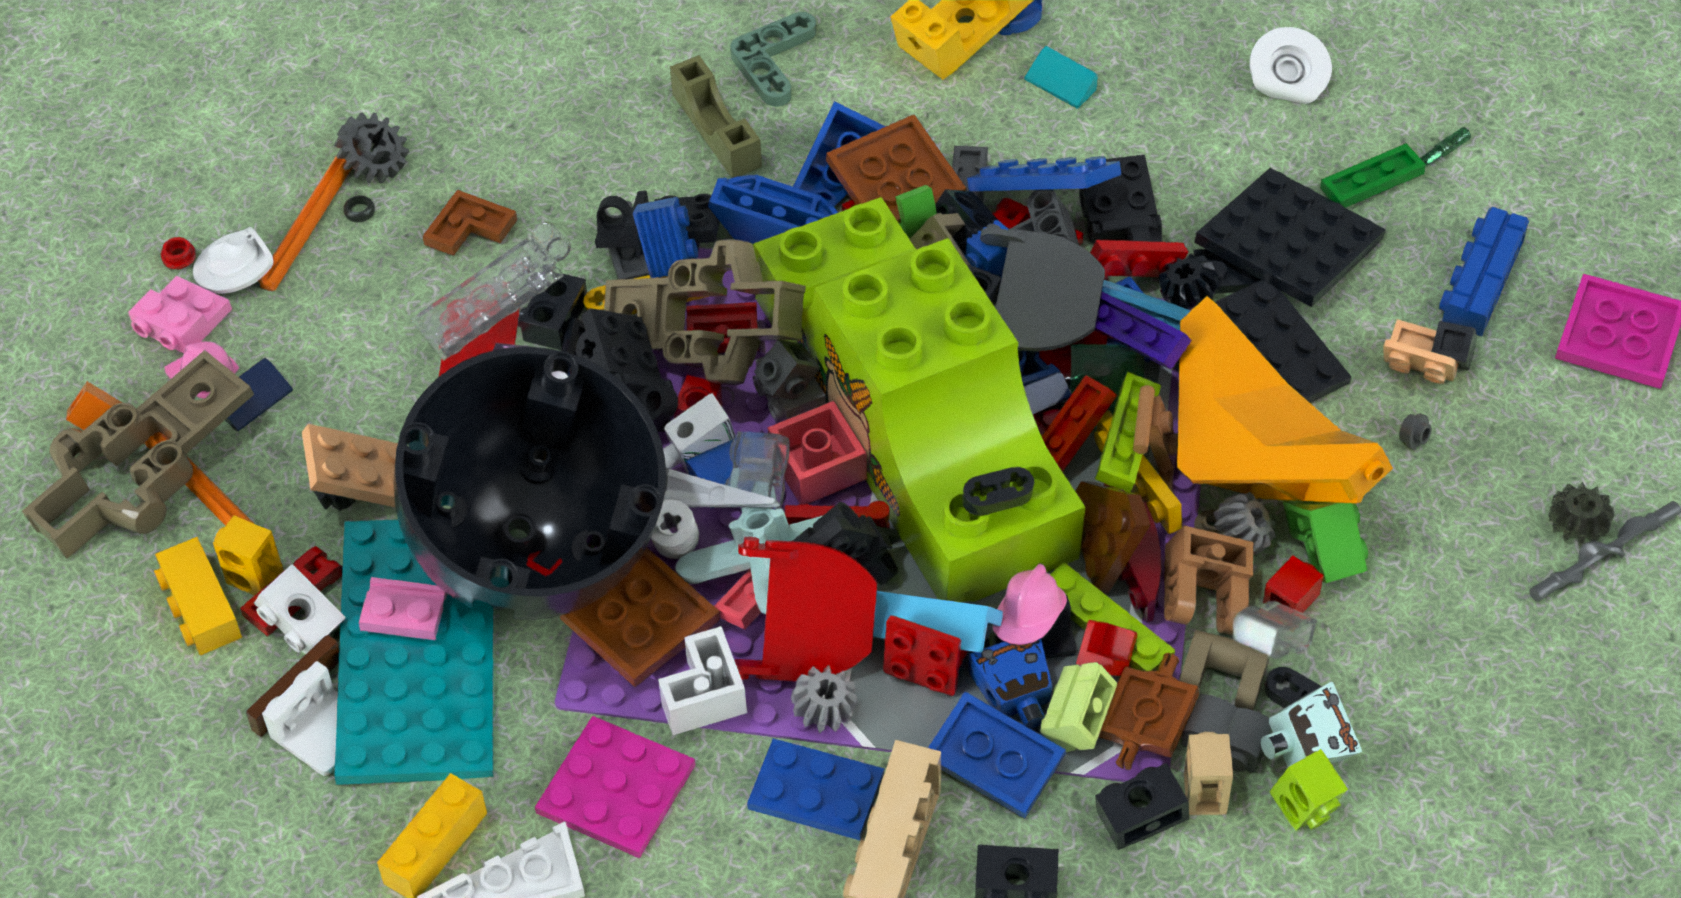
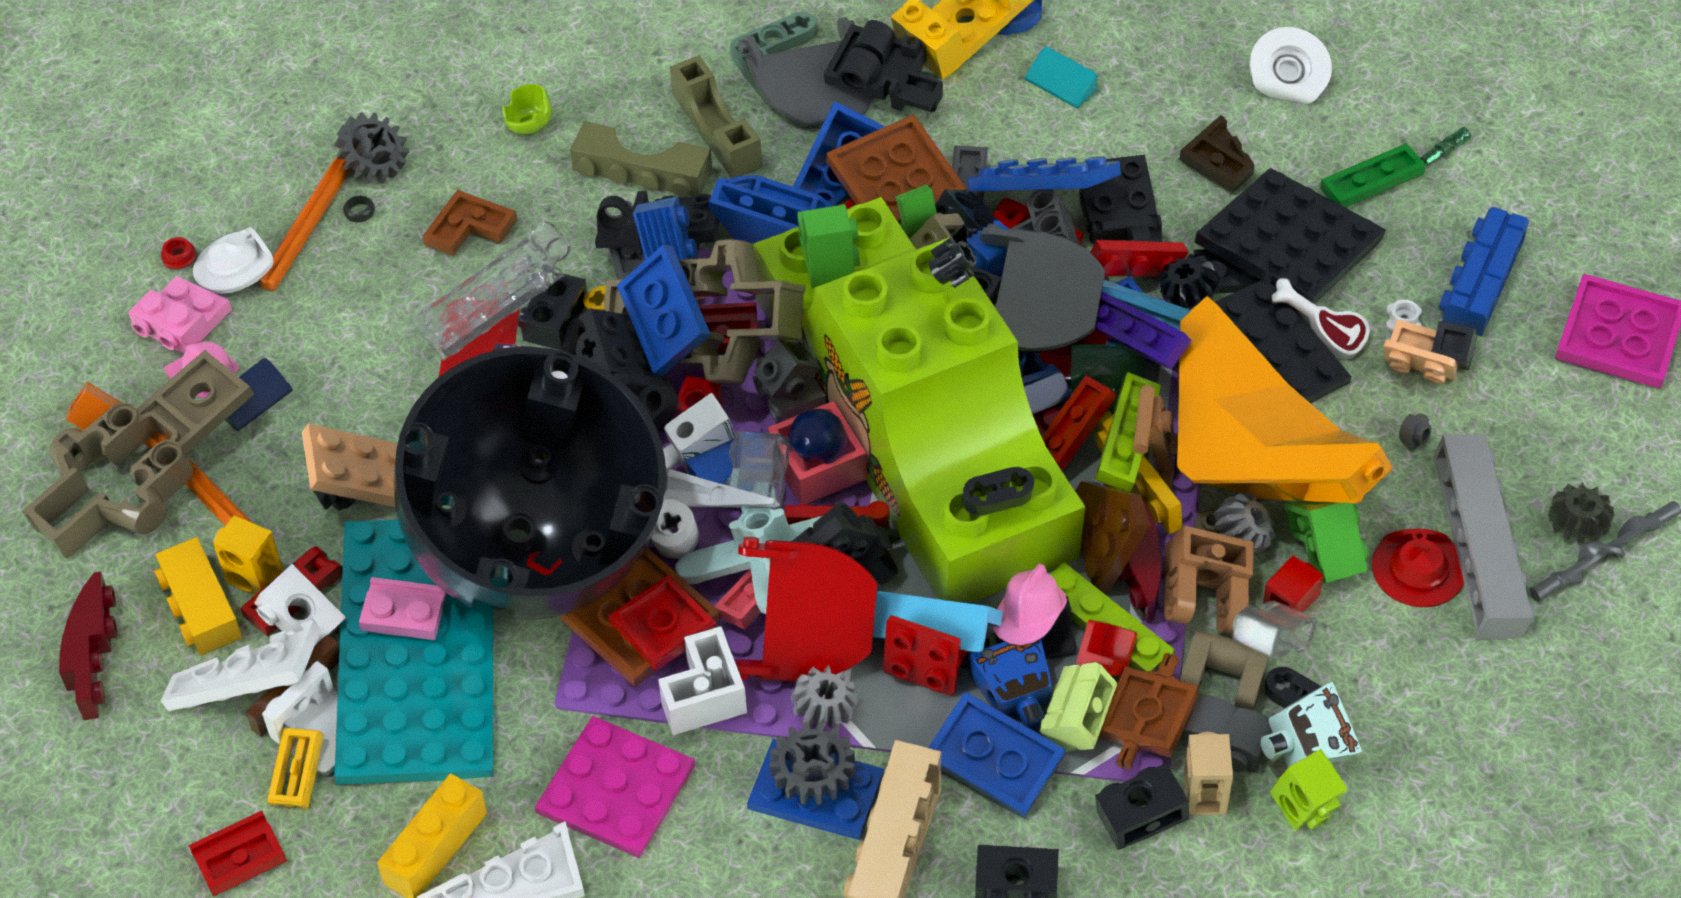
(84, 640): none -> dark red slope
(237, 853): none -> red plate
(244, 671): none -> white wing
(309, 771): none -> yellow tile
(528, 103): none -> lime hair
(660, 620): none -> red tile
(663, 310): none -> blue plate
(677, 170): none -> olive arch
(796, 82): none -> dark grey piece
(812, 763): none -> dark grey gear
(818, 436): none -> clear blue hair
(828, 243): none -> bright green brick
(881, 64): none -> black plate
(952, 262): none -> black gear
(1219, 156): none -> dark brown wing
(1340, 331): none -> white piece
(1400, 309): none -> white plate
(1417, 567): none -> red hat
(1483, 537): none -> light grey brick

